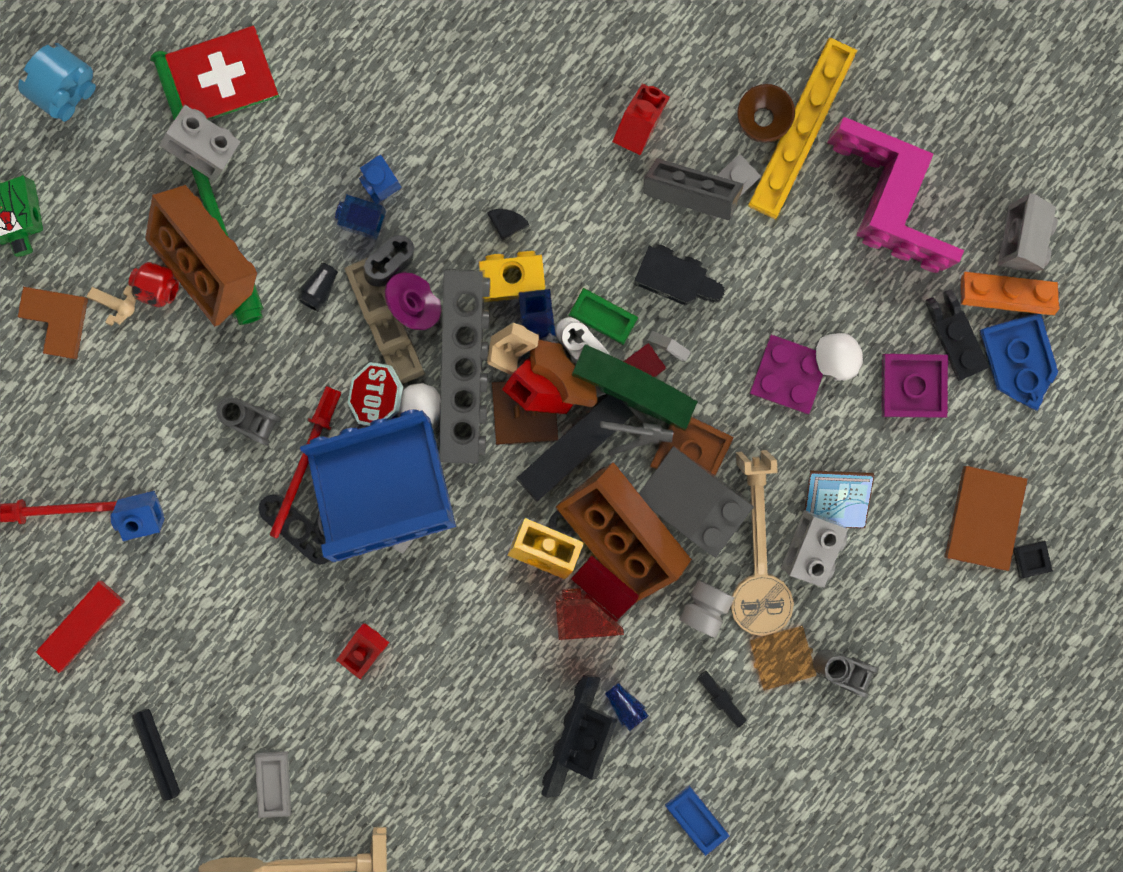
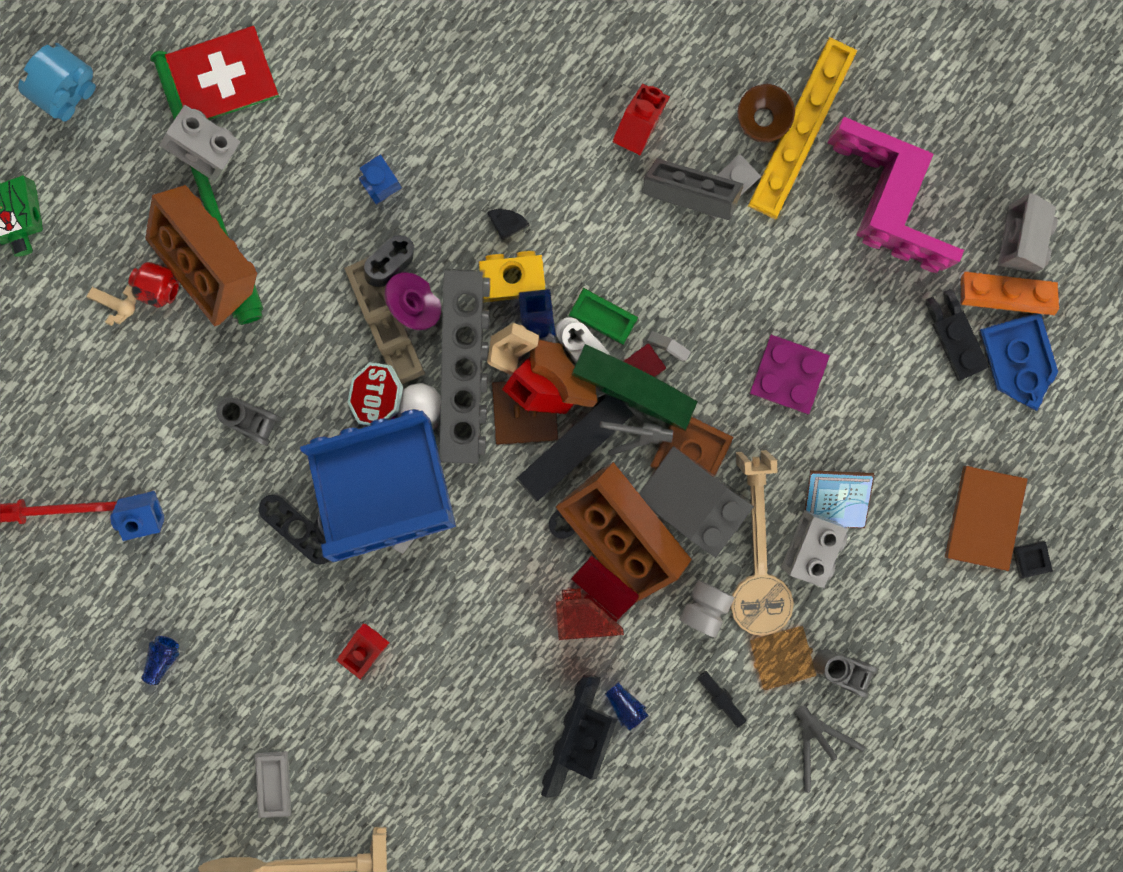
(64, 317): dark orange tile -> none
(80, 626): red tile -> none
(156, 754): black axle -> none
(160, 657): none -> clear blue cone
(317, 288): black cone -> none
(321, 420): red piece -> none
(360, 216): clear blue brick -> none
(545, 548): yellow brick -> none
(676, 278): black hinge -> none
(697, 820): blue tile -> none
(812, 728): none -> dark grey plant
(839, 356): white hair -> none
(915, 385): magenta plate -> none

